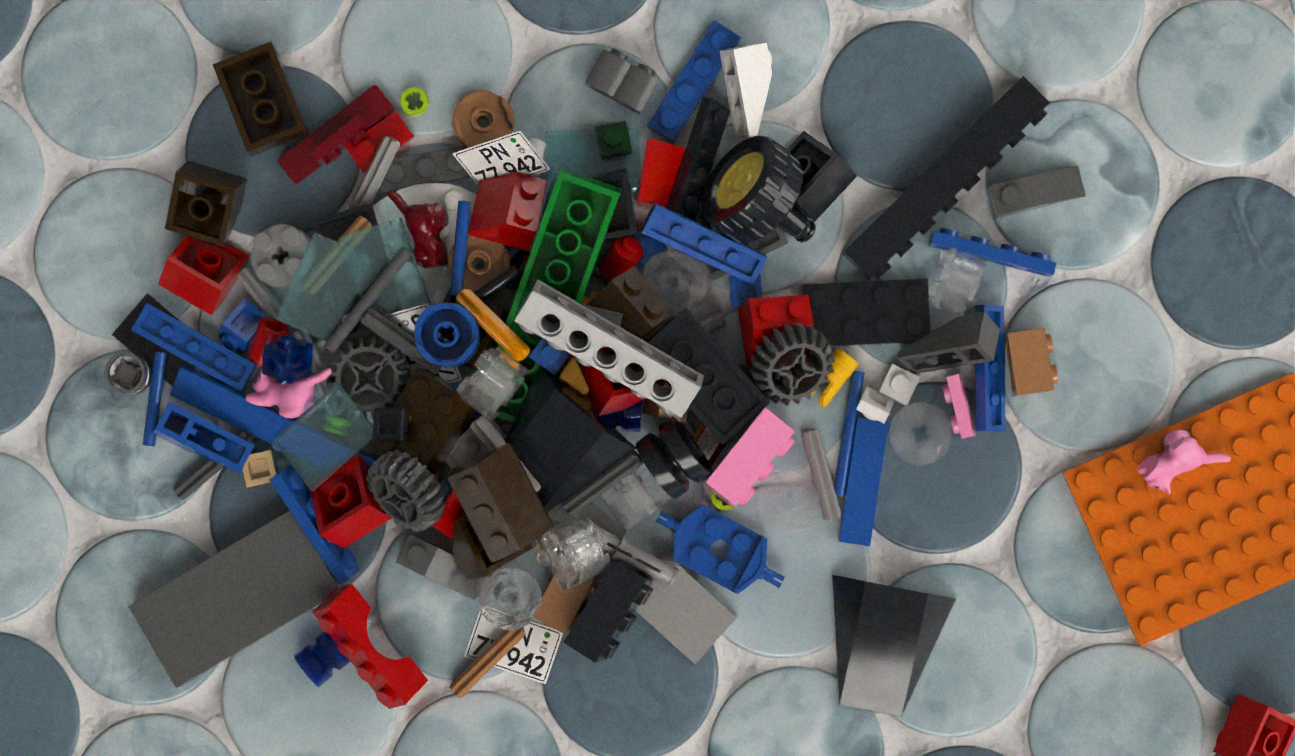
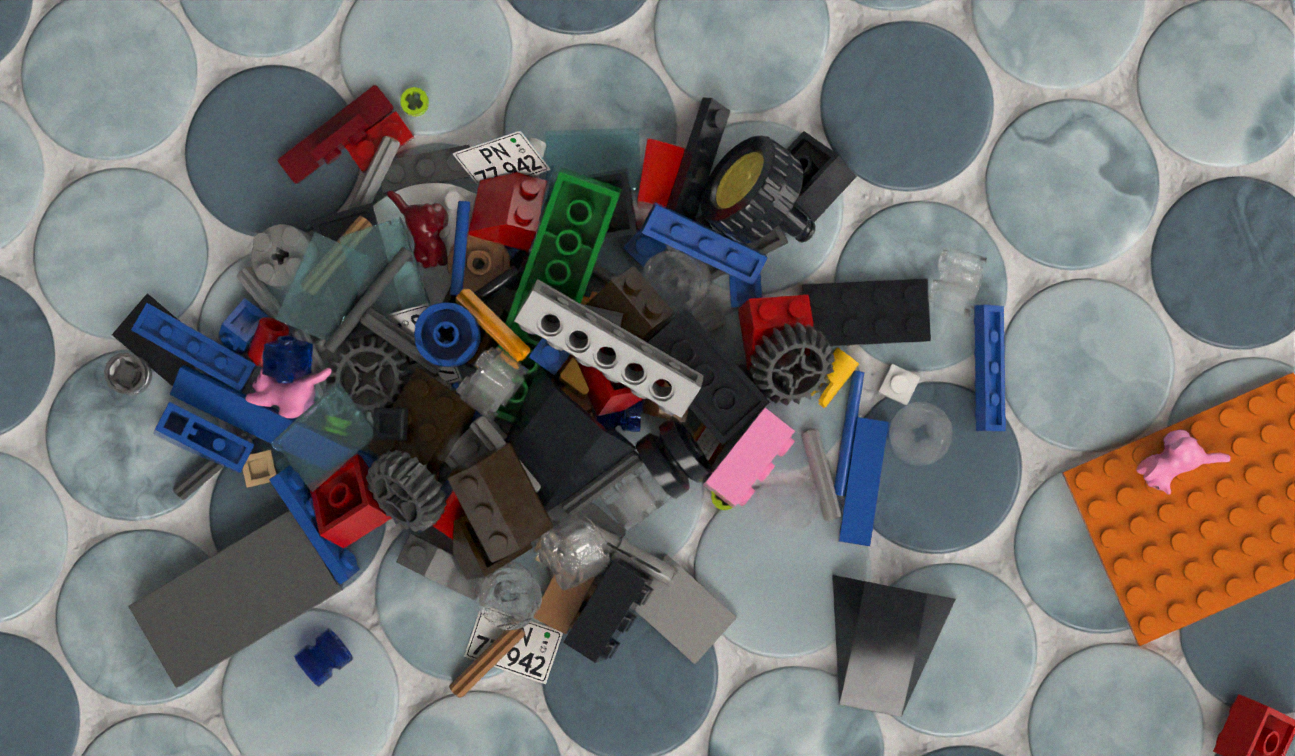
(154, 399): blue bar -> none
(202, 272): red slope -> none
(205, 203): dark brown slope -> none
(261, 99): dark brown brick -> none
(345, 619): red arch -> none
(478, 106): medium nougat plate -> none
(613, 140): dark green plate -> none
(620, 257): red brick -> none
(622, 81): dark grey brick -> none
(693, 82): blue plate -> none
(746, 549): blue plate -> none
(747, 83): white slope -> none
(875, 405): white plate -> none
(946, 178): black brick -> none
(955, 344): dark grey slope -> none
(956, 394): bright pink plate -> none
(1005, 255): blue plate -> none
(1030, 362): medium nougat brick -> none
(1035, 191): dark grey slope -> none

